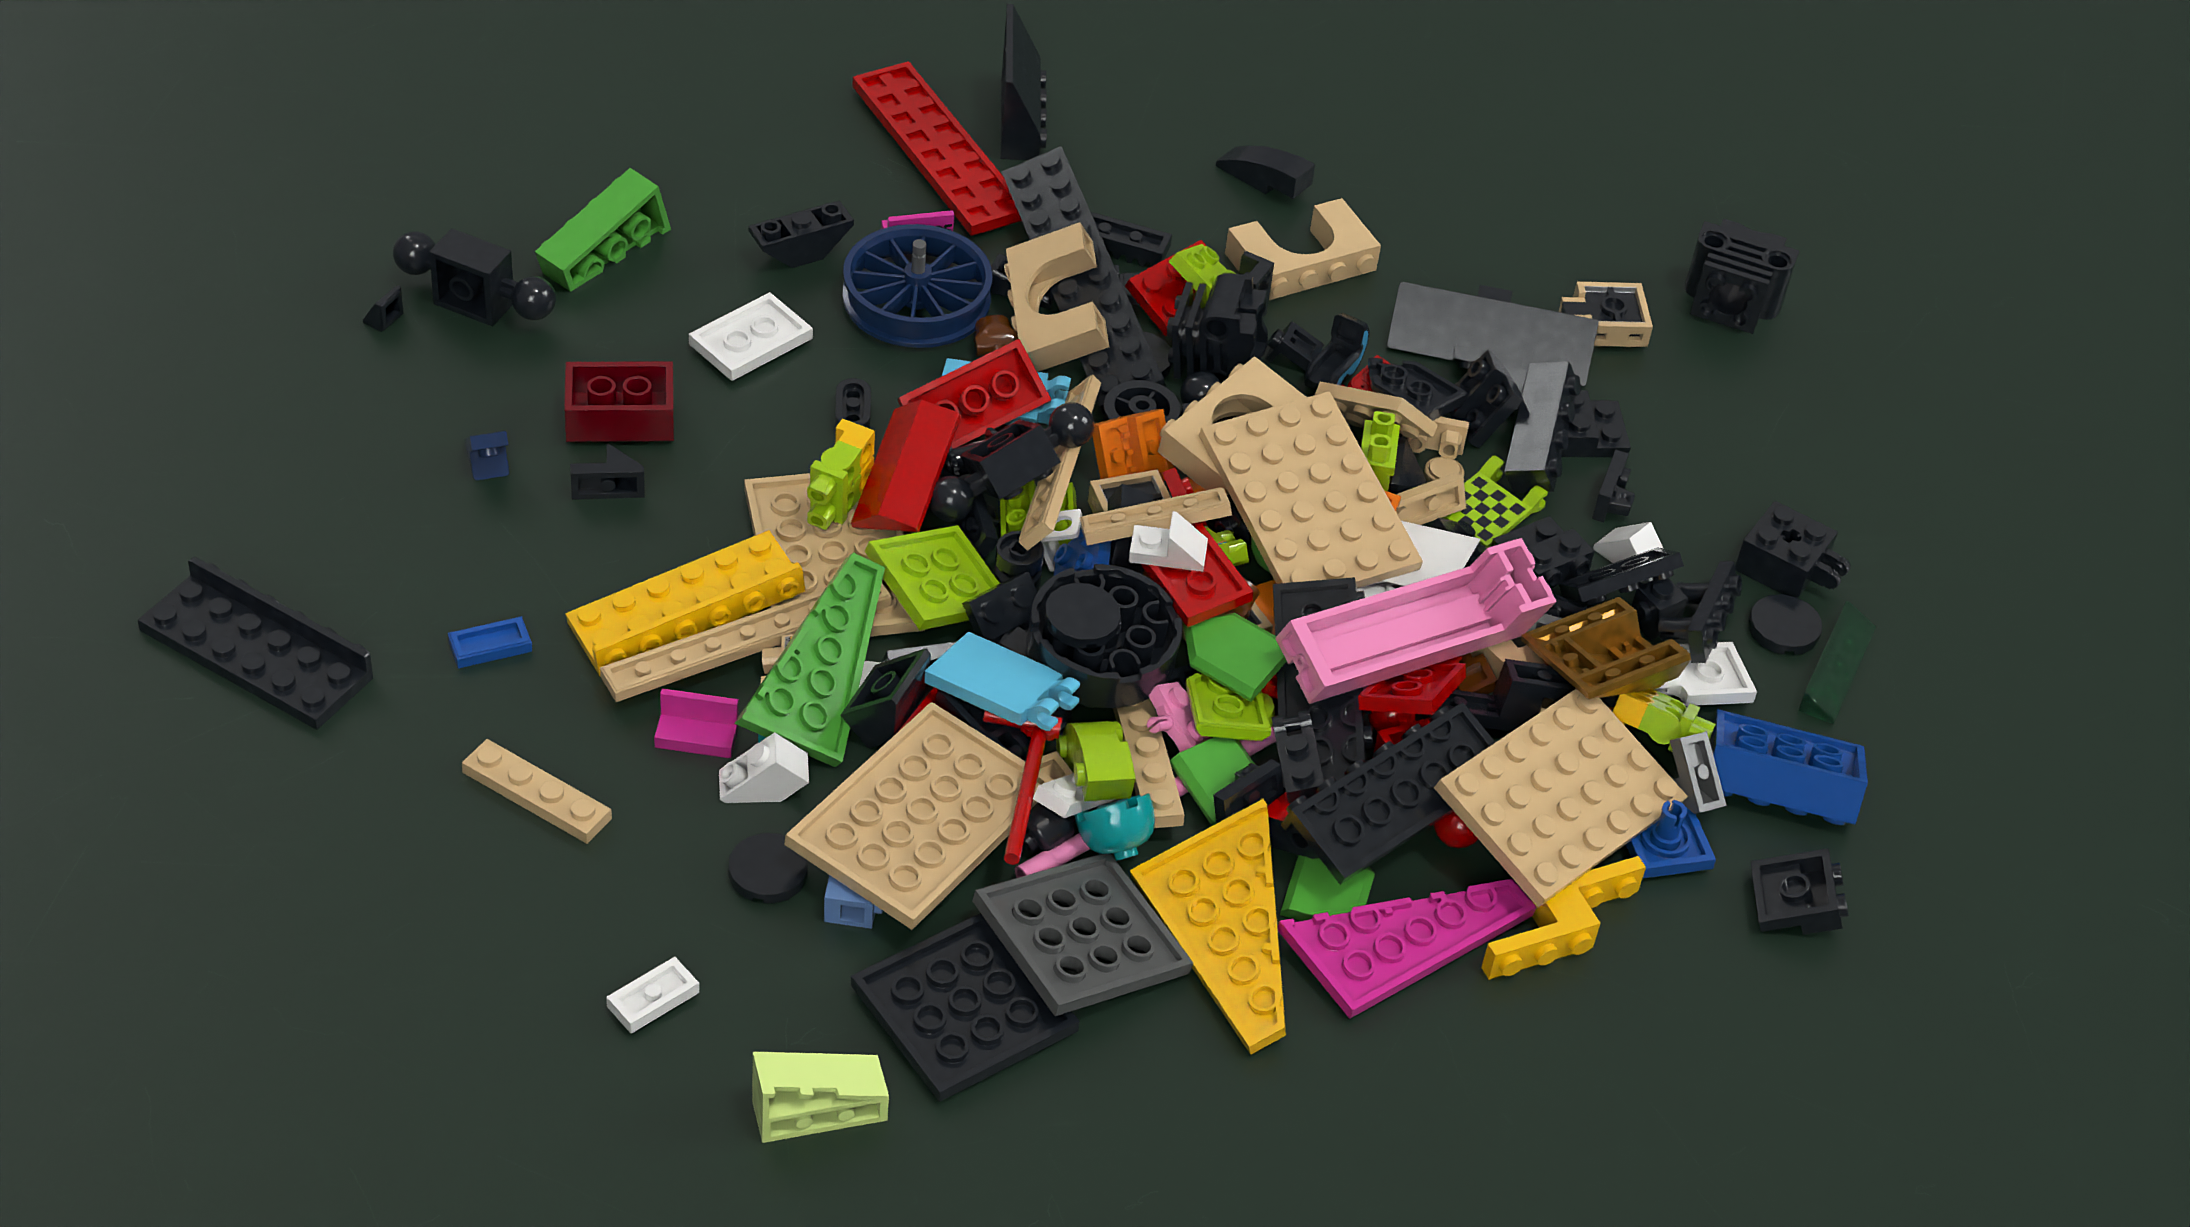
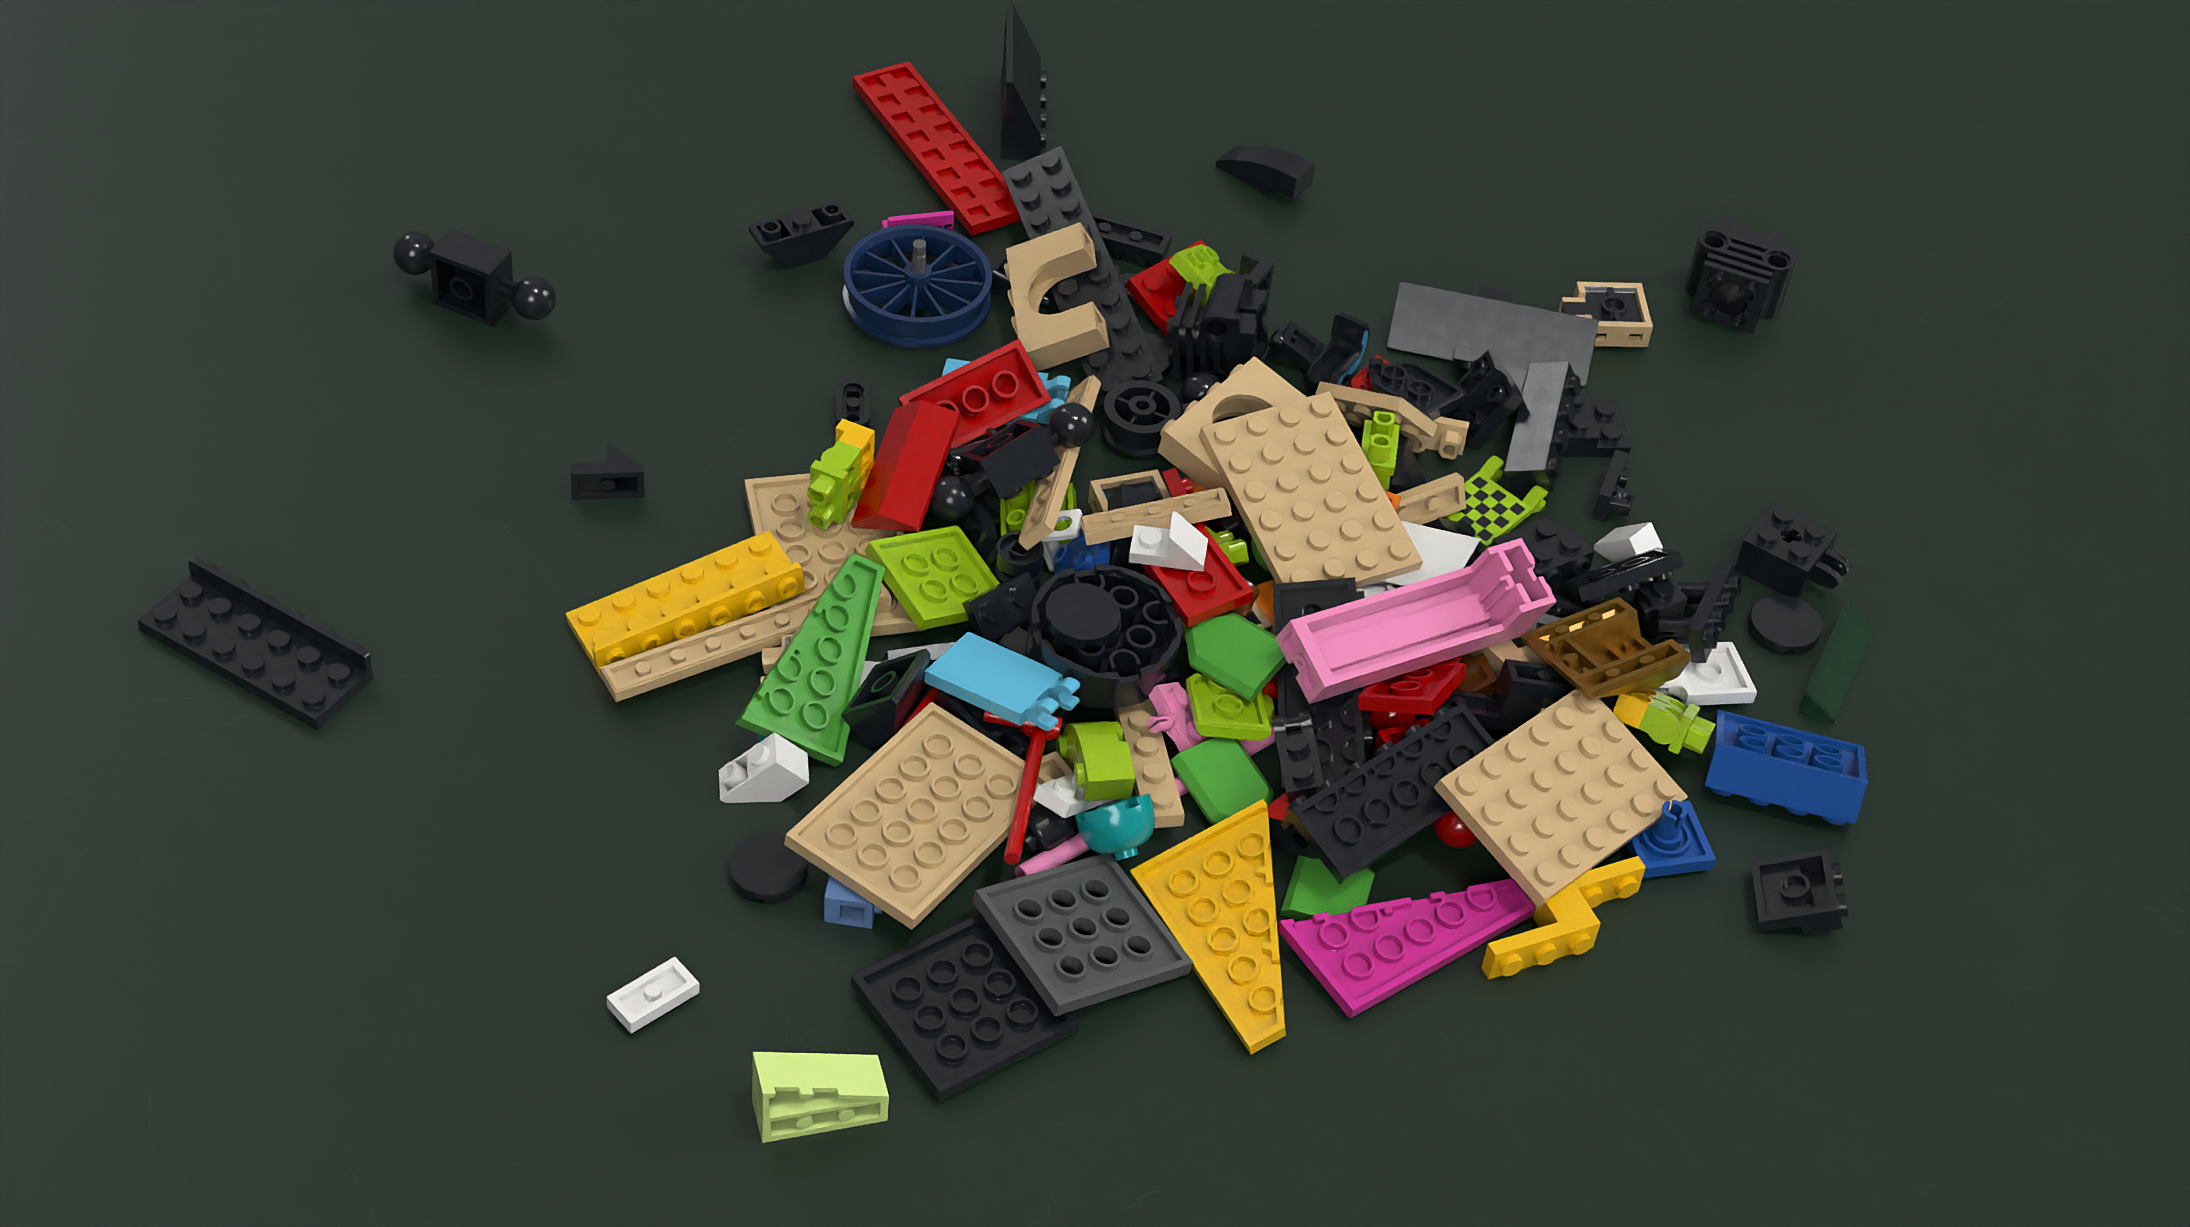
(385, 310): black slope -> none
(488, 455): dark blue slope -> none
(489, 642): blue tile -> none
(537, 791): tan plate -> none
(604, 231): bright green wedge -> none
(619, 401): dark red brick -> none
(697, 723): dark pink panel -> none
(750, 336): white plate -> none
(993, 333): reddish brown piece -> none
(1130, 444): orange slope -> none
(1249, 787): black hinge -> none
(1347, 252): tan arch -> none
(1441, 467): tan piece -> none
(1697, 773): dark grey slope -> none

